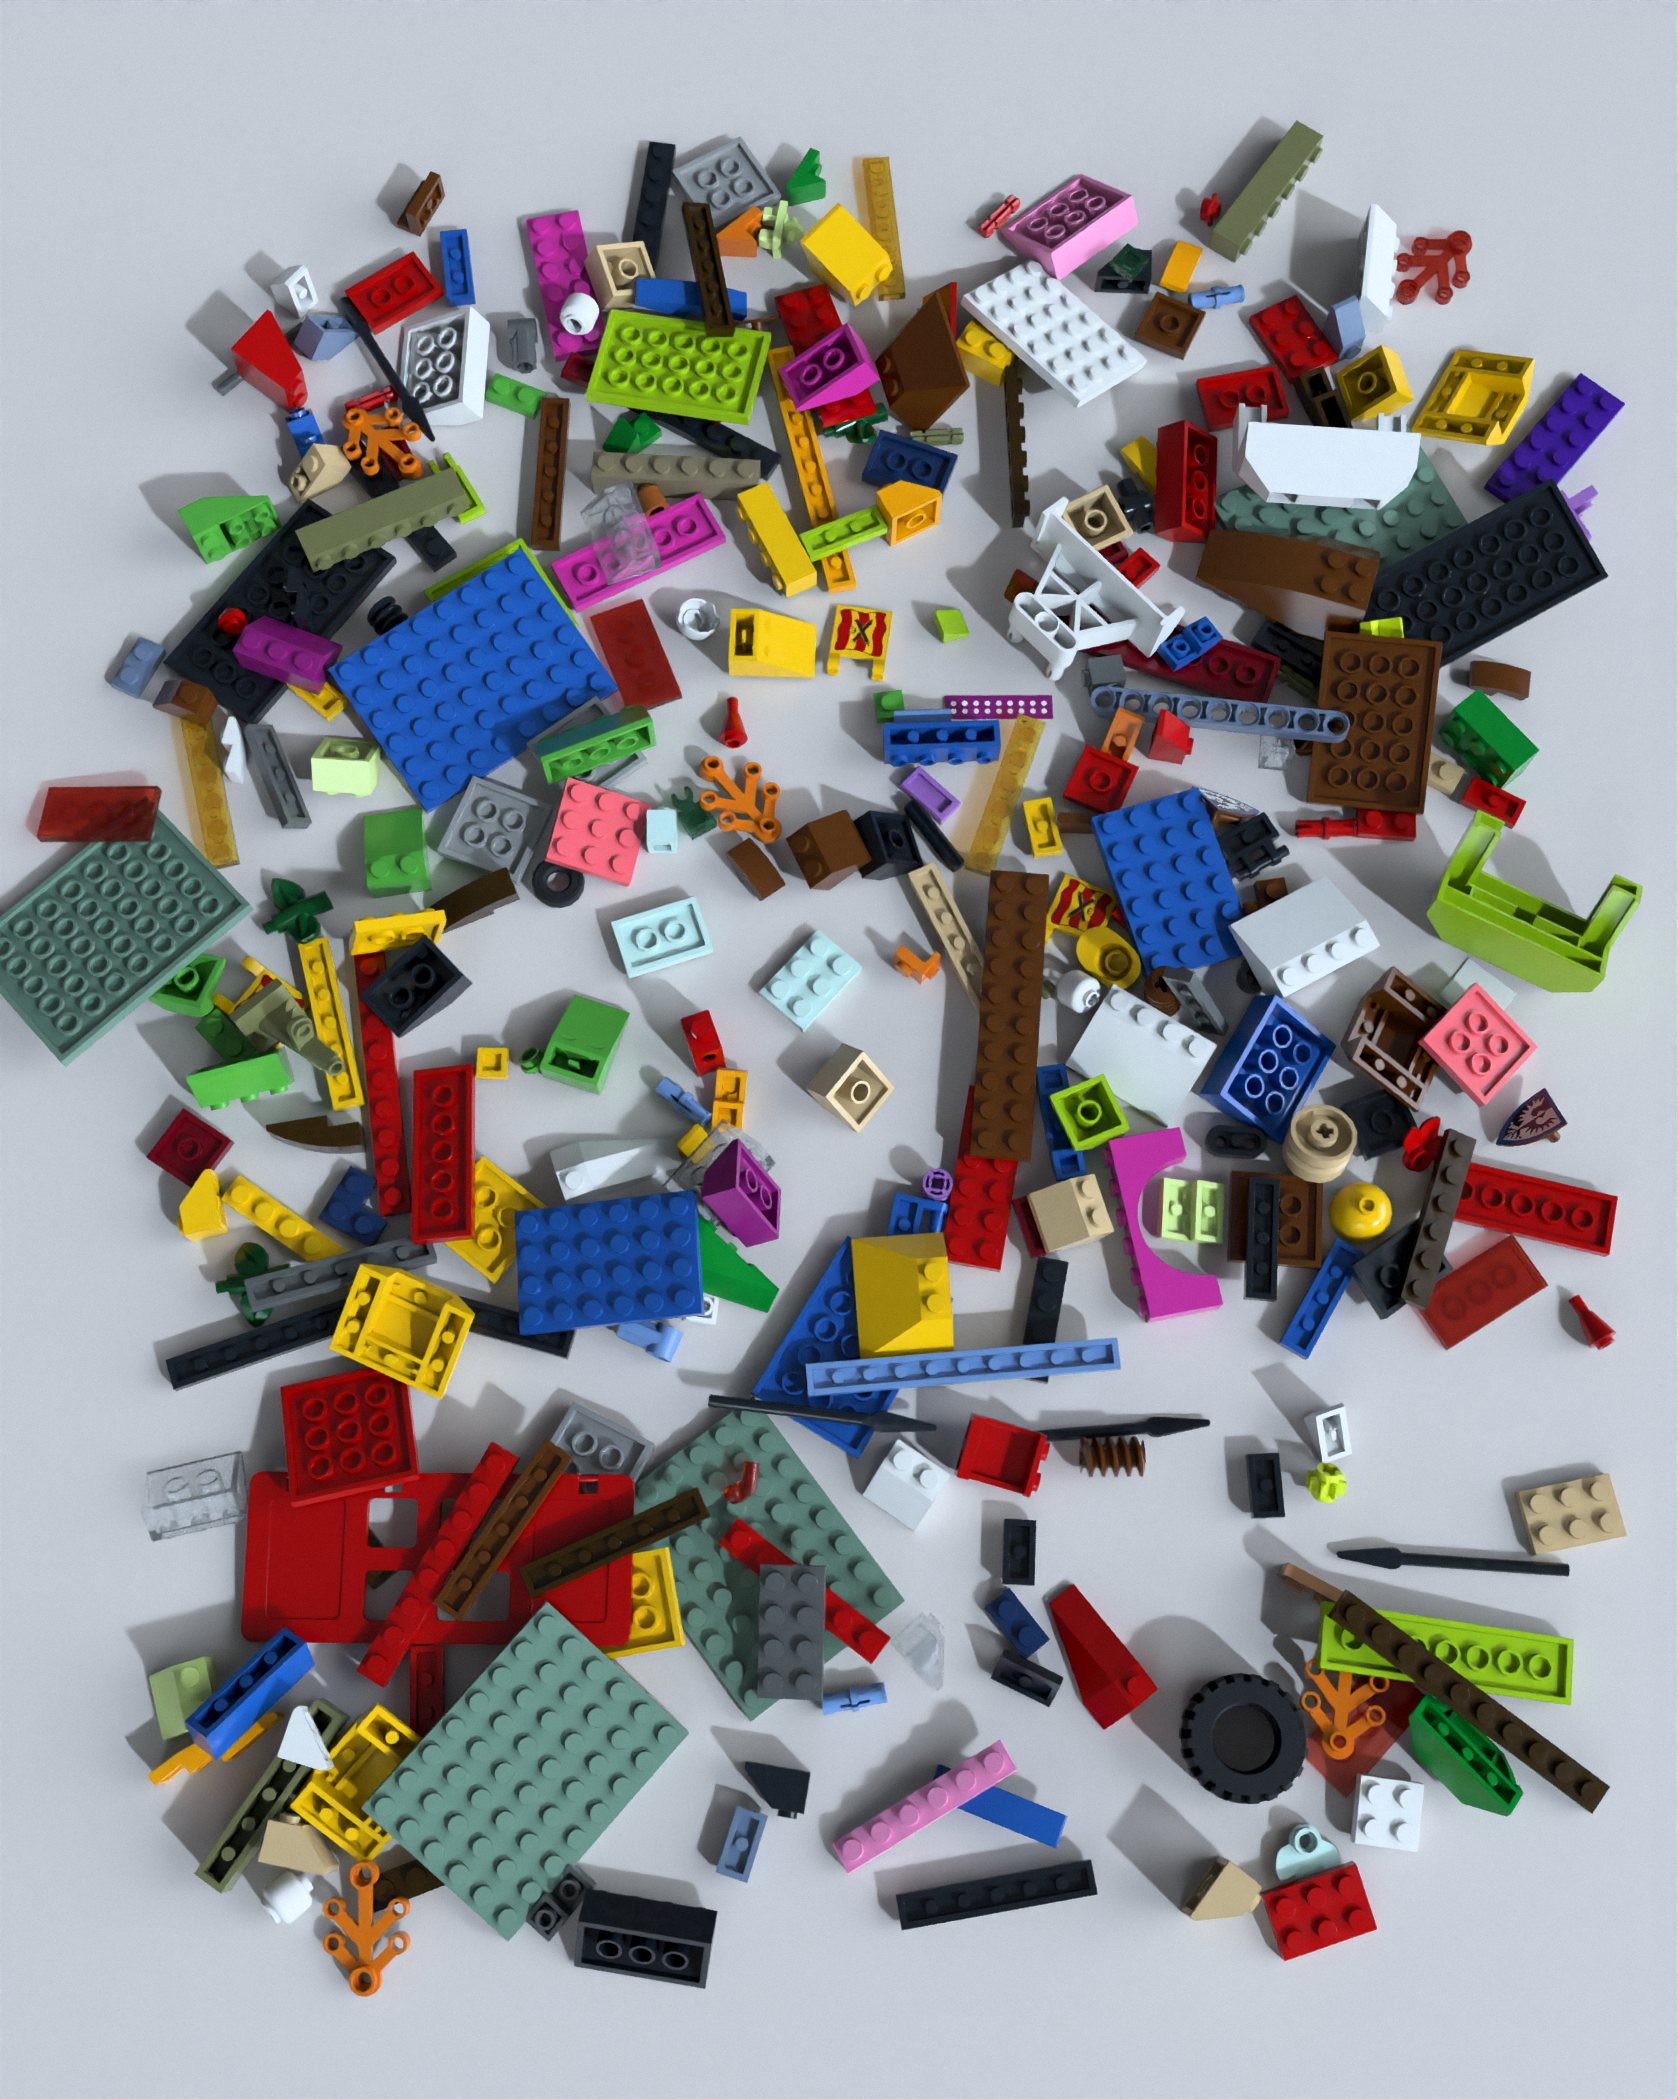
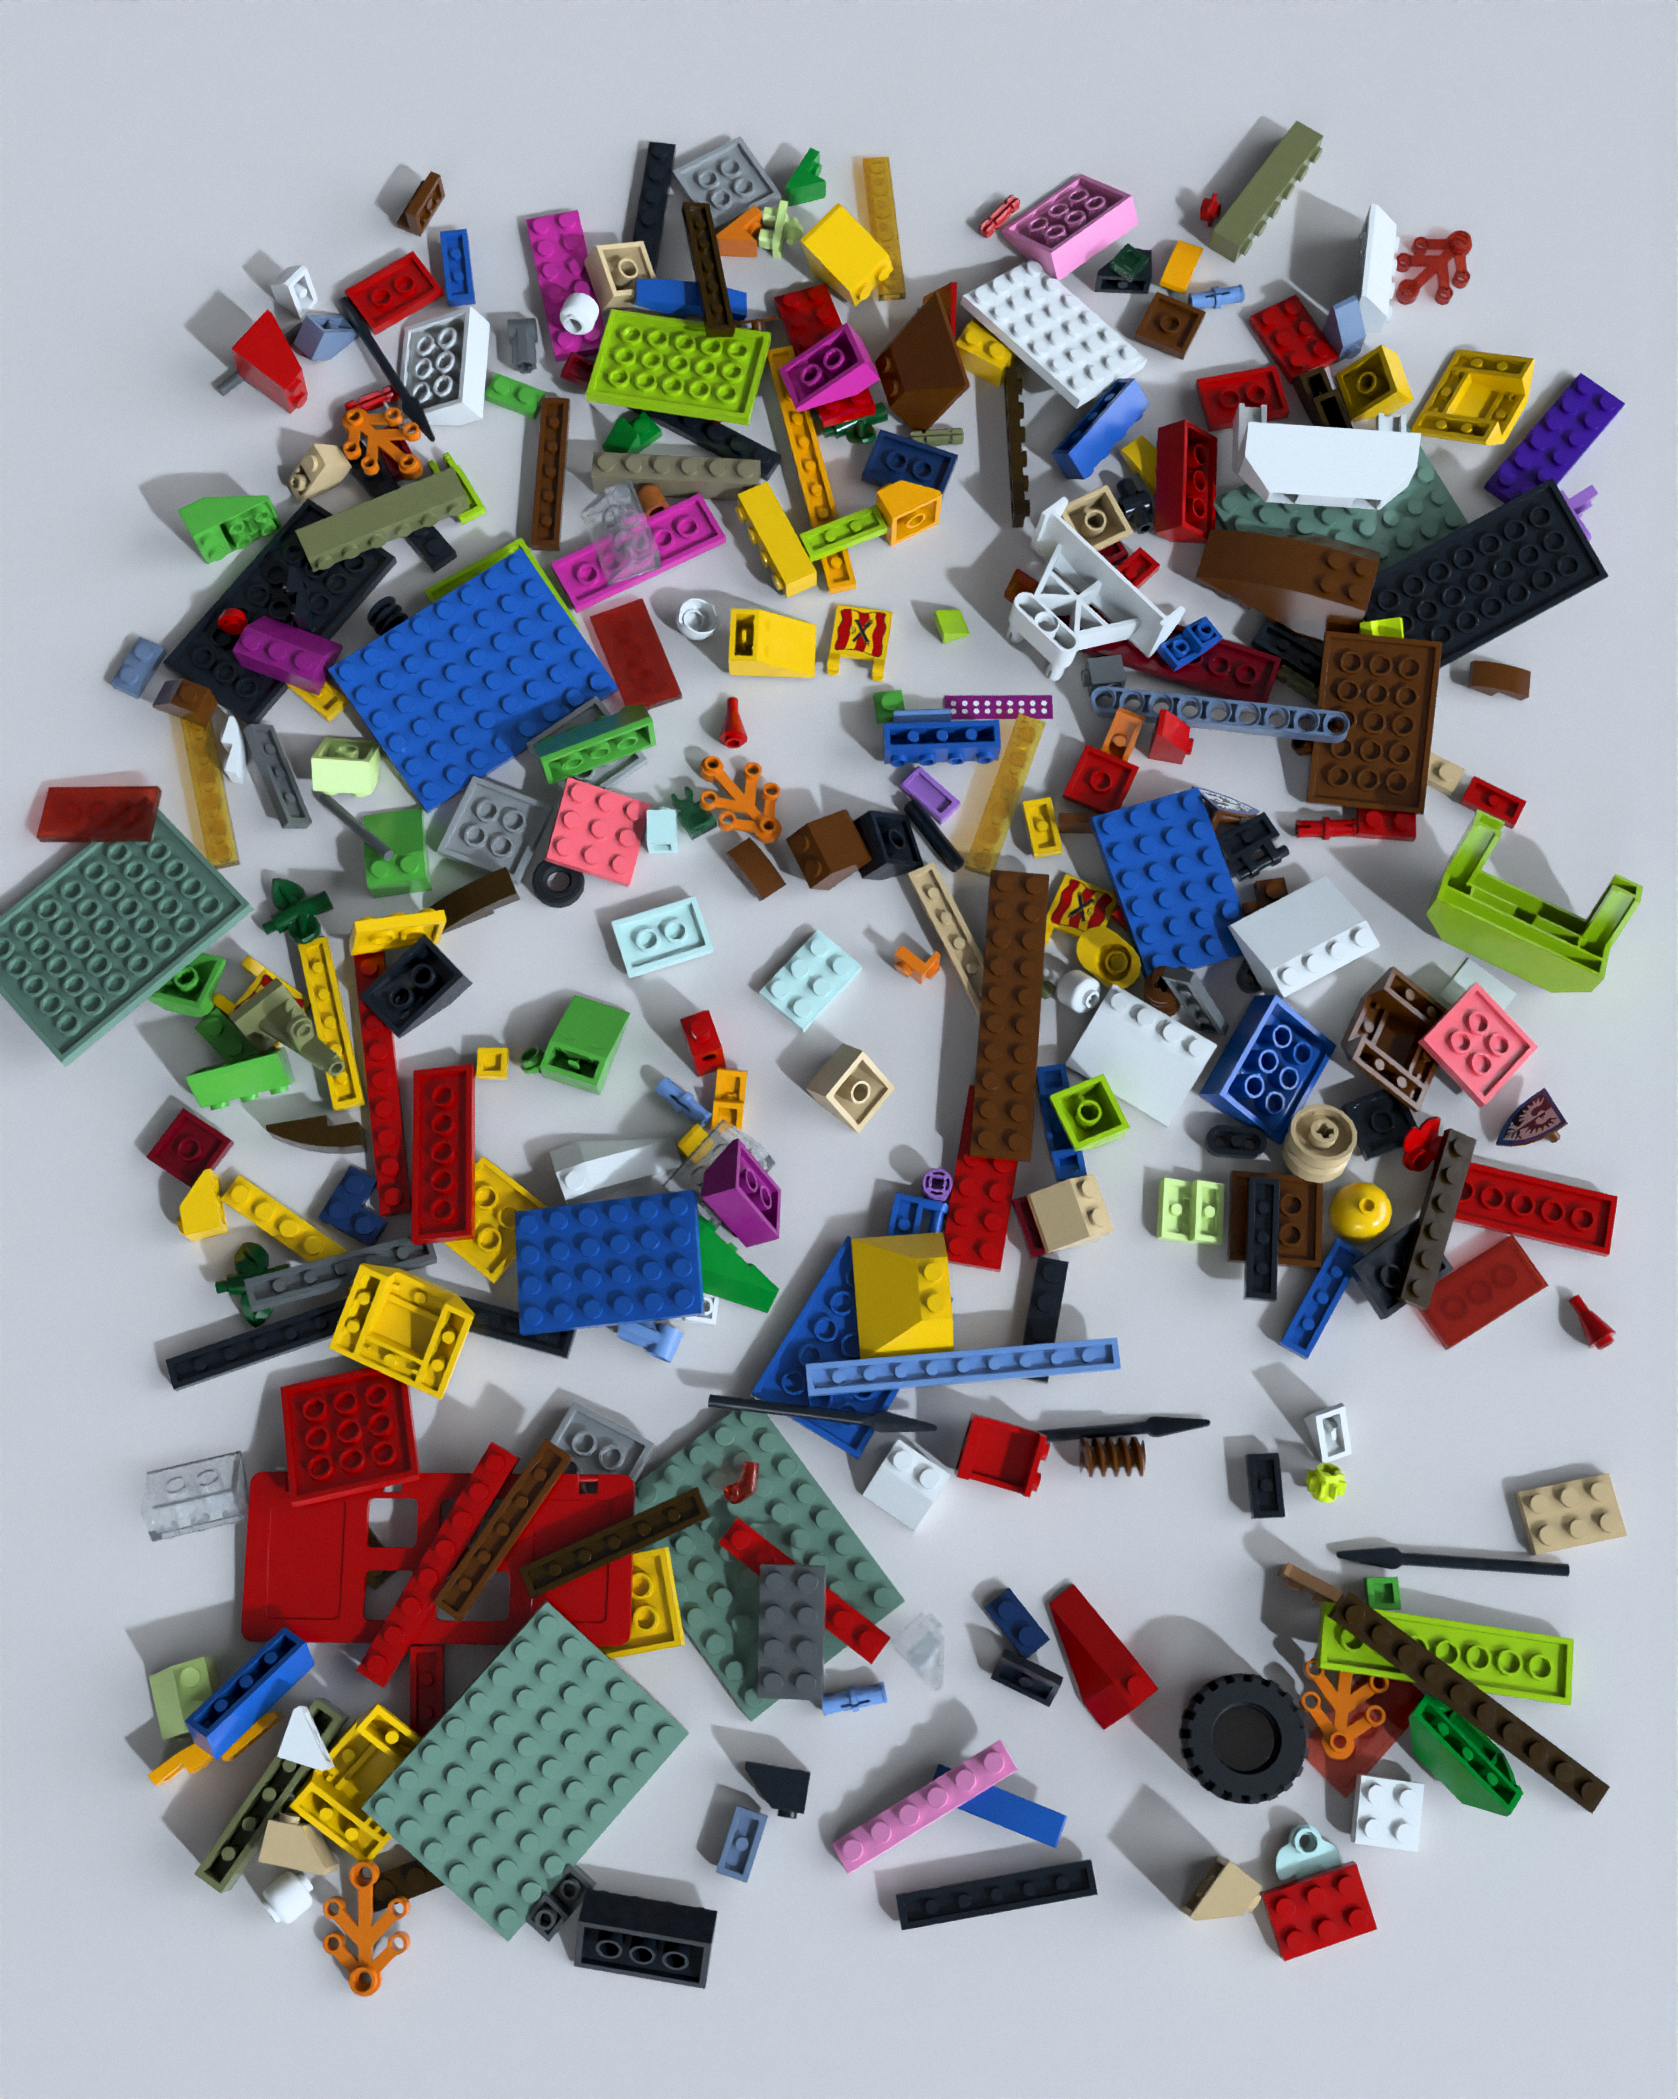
(304, 429): blue slope -> none
(357, 827): none -> dark grey bar
(1019, 1552): black plate -> none
(1100, 429): none -> blue brick
(1162, 1289): dark pink arch -> none
(1275, 753): clear slope -> none
(1382, 1593): none -> bright green plate
(1487, 740): green brick -> none

